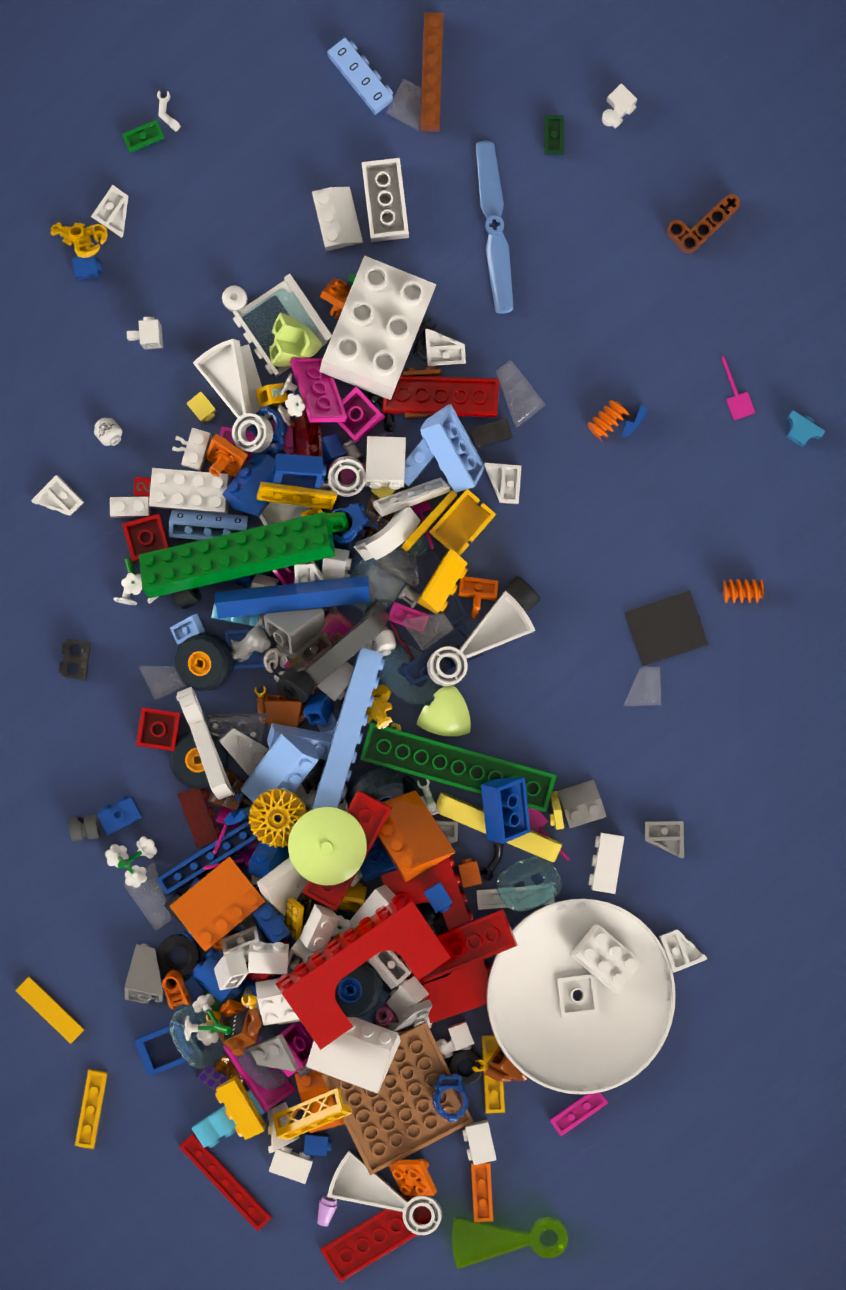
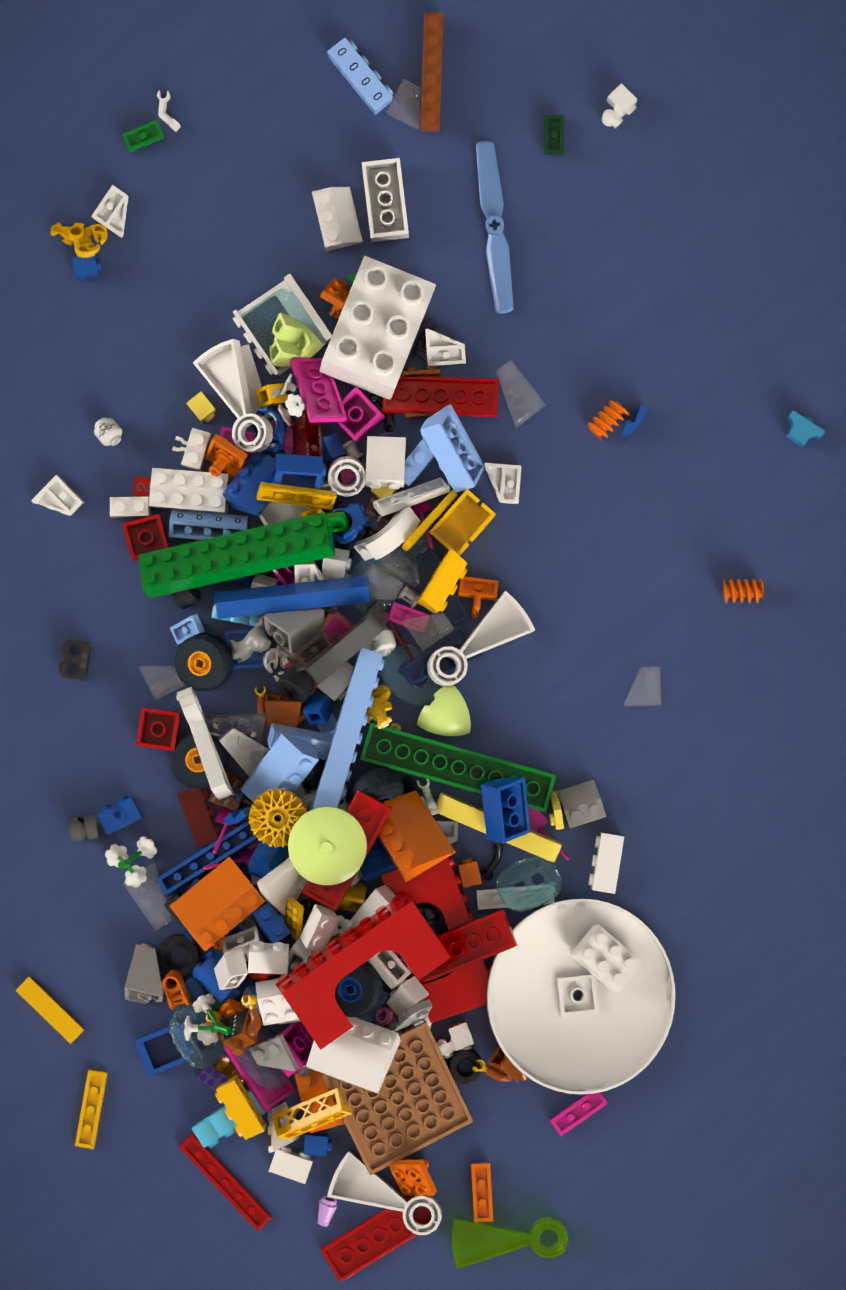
(131, 584): white plant -> none
(149, 333): white brick -> none
(234, 298): white head -> none
(438, 897): blue brick -> none
(446, 1082): blue piece -> none
(480, 1142): white brick -> none
(491, 433): clear smoke brick -> none
(493, 1089): yellow tile -> none
(522, 593): black tyre -> none
(666, 628): clear smoke piece -> none
(666, 835): light grey wing -> none
(680, 951): white wing -> none
(707, 222): dark orange beam -> none
(740, 404): dark pink piece -> none

